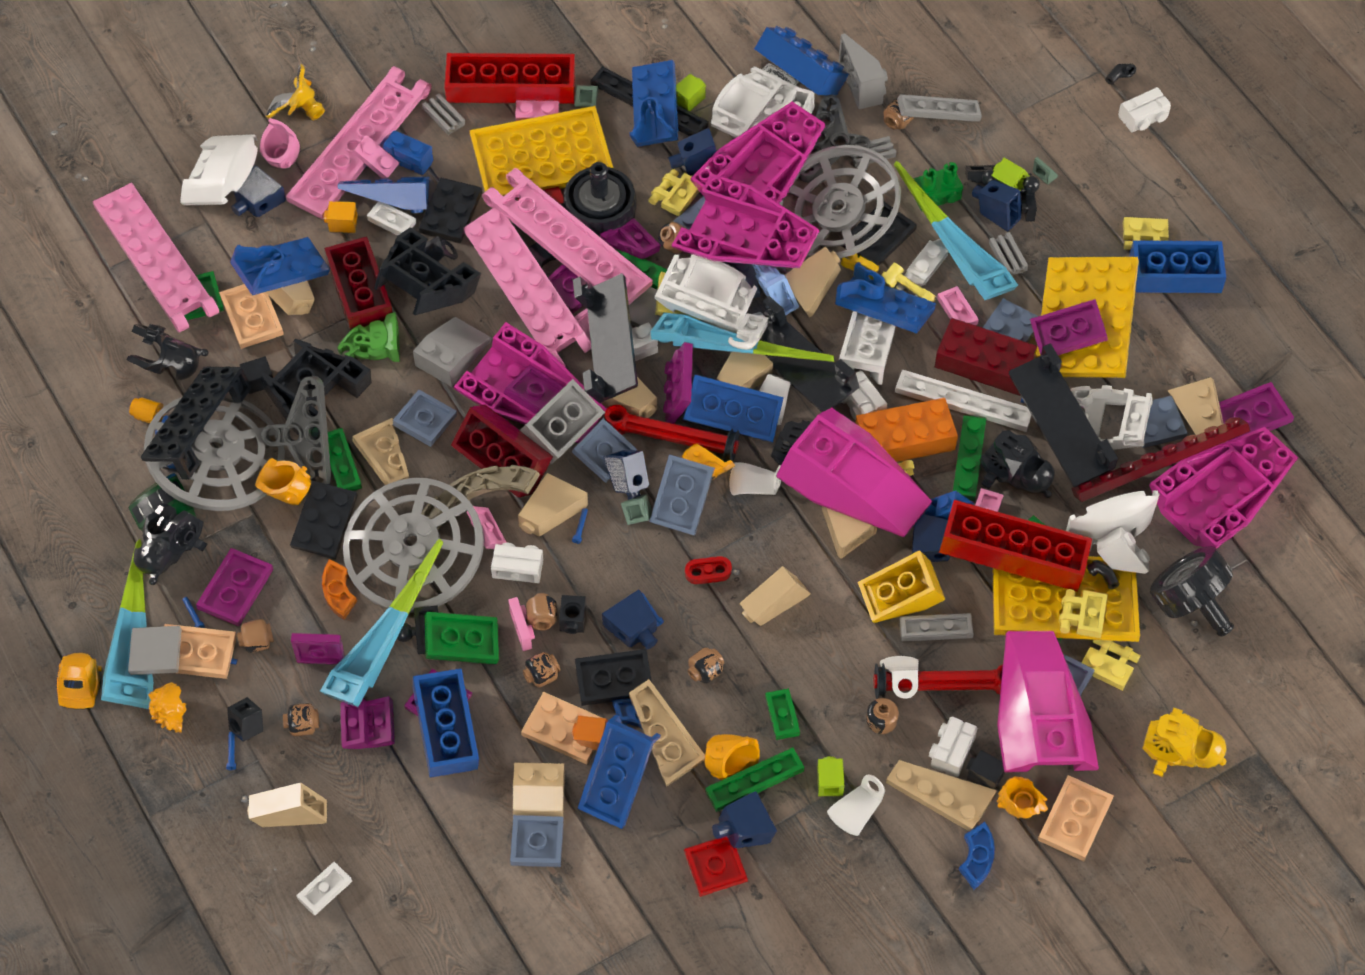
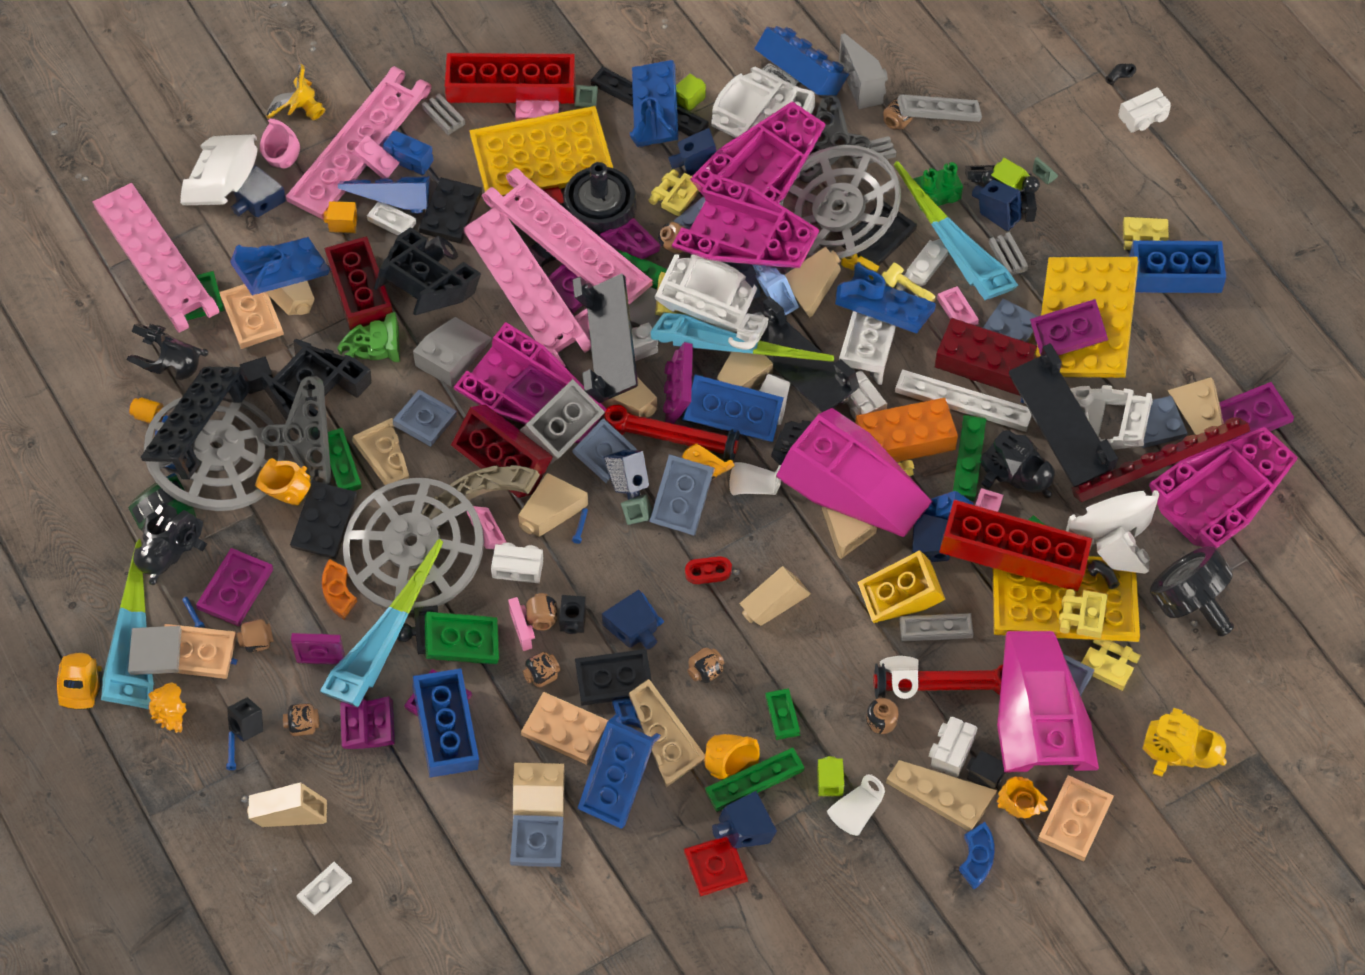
(589, 731): orange slope -> none

